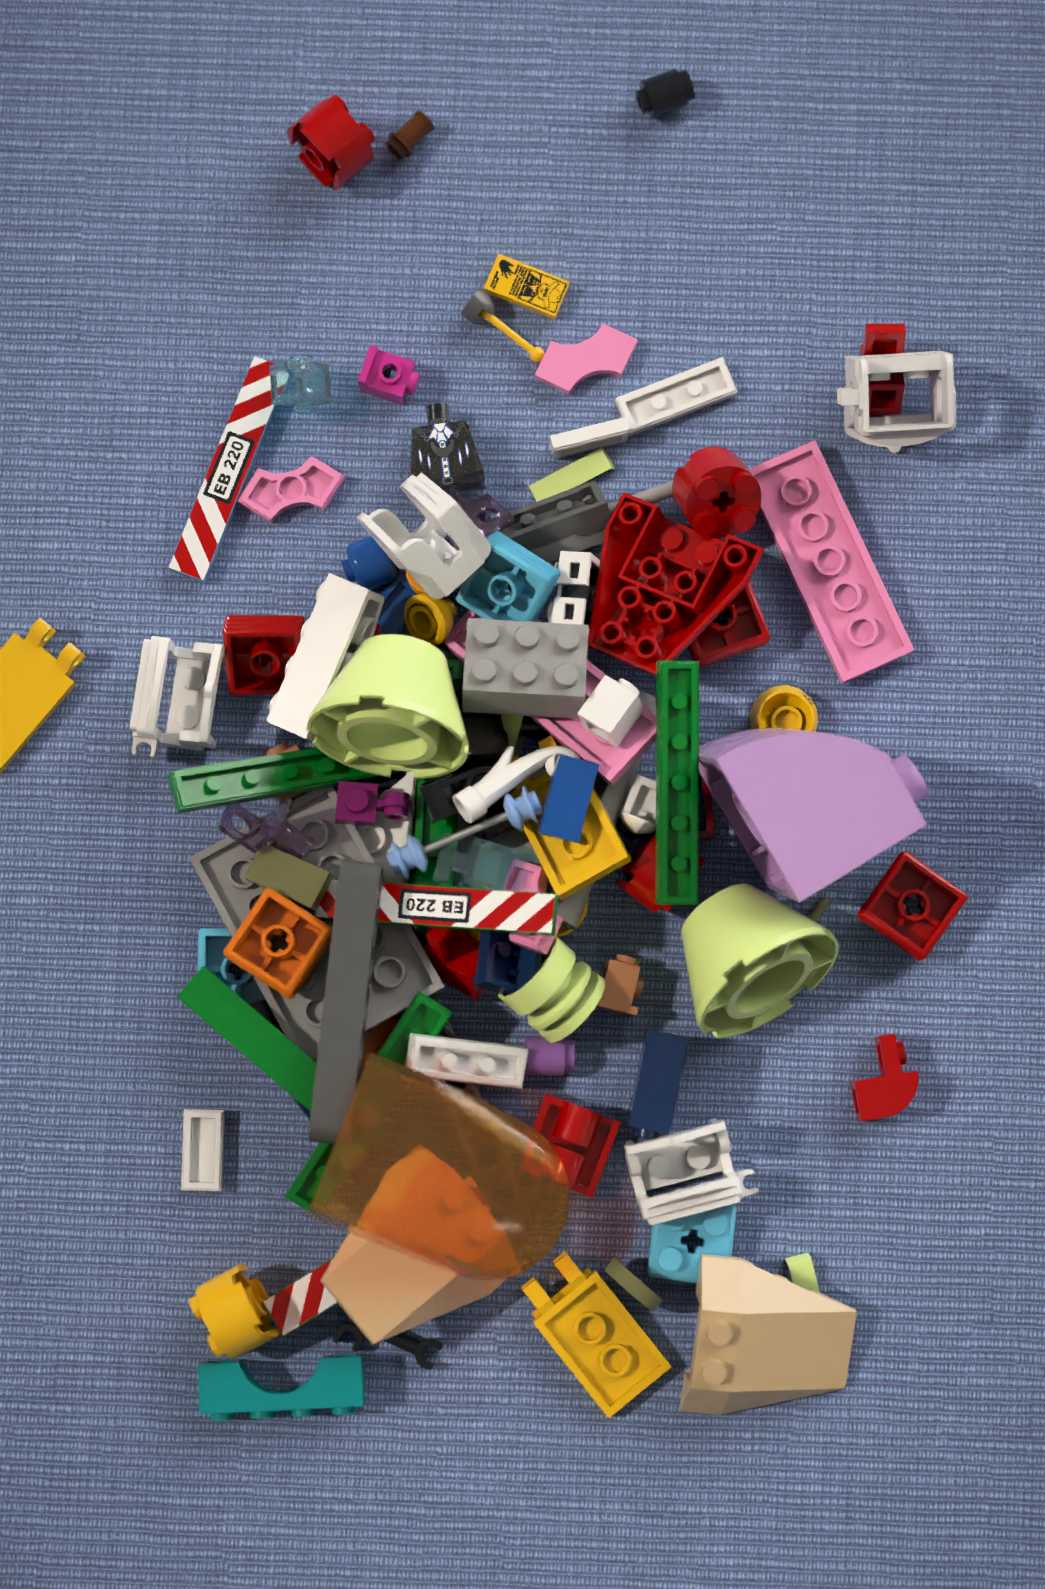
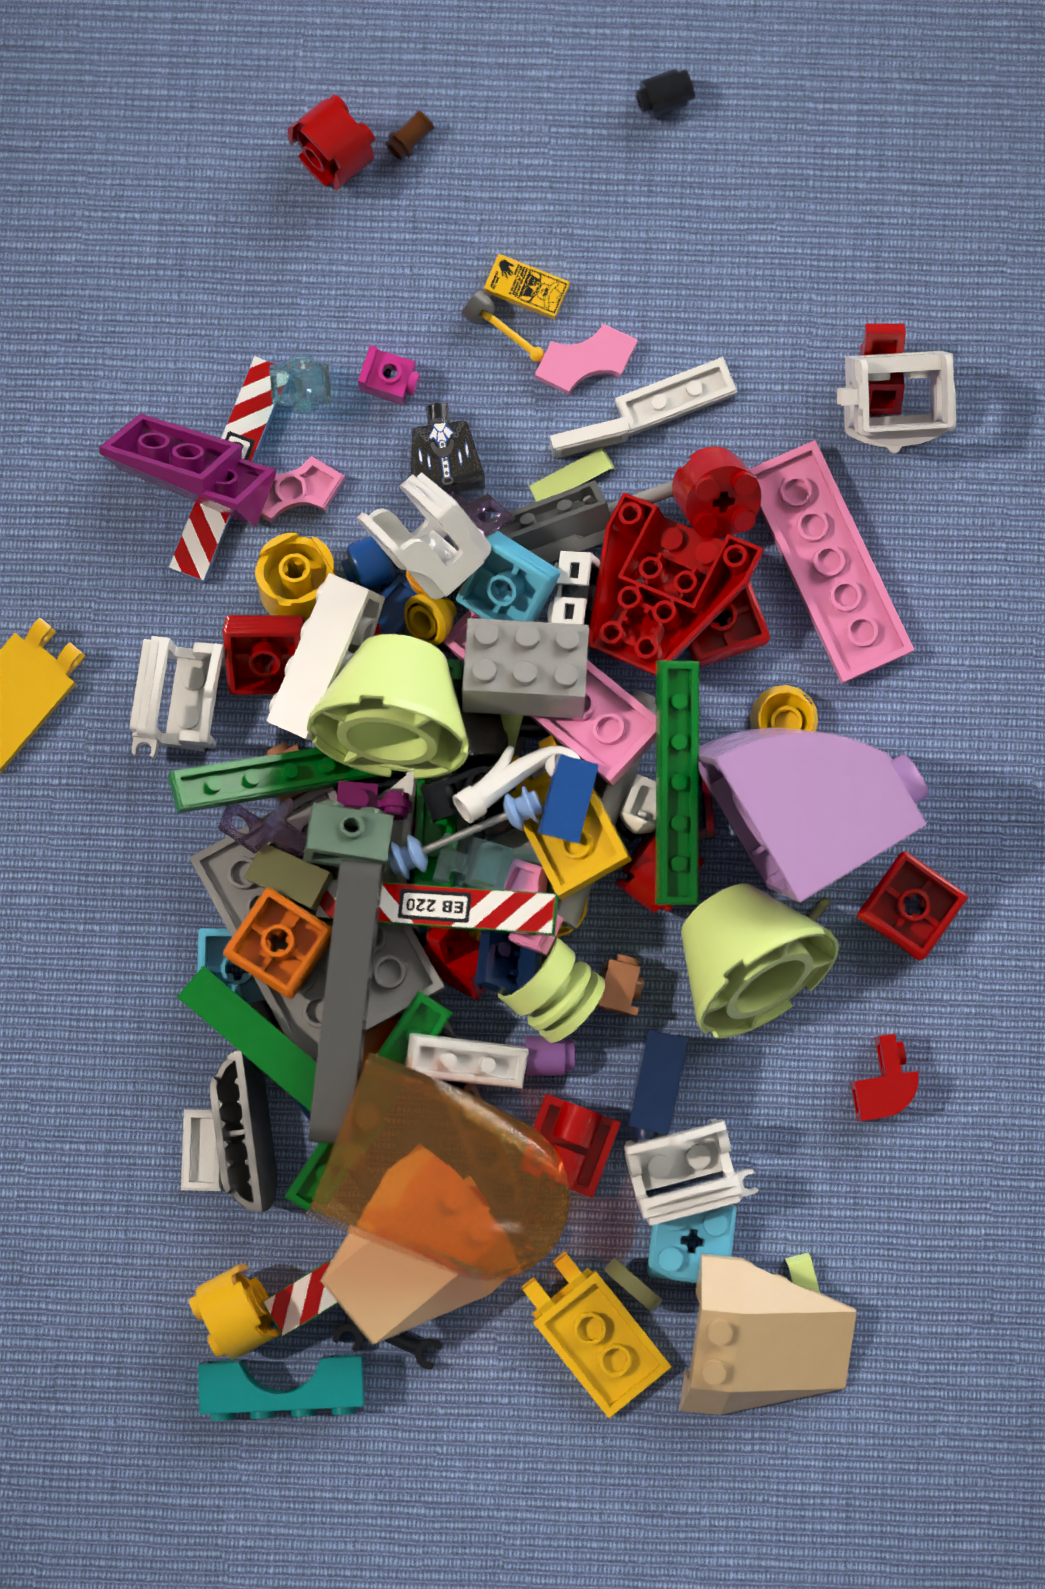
(191, 466): none -> magenta slope
(244, 1133): none -> dark grey brick
(291, 573): none -> yellow brick
(347, 834): none -> sand green brick
(611, 710): white brick -> none

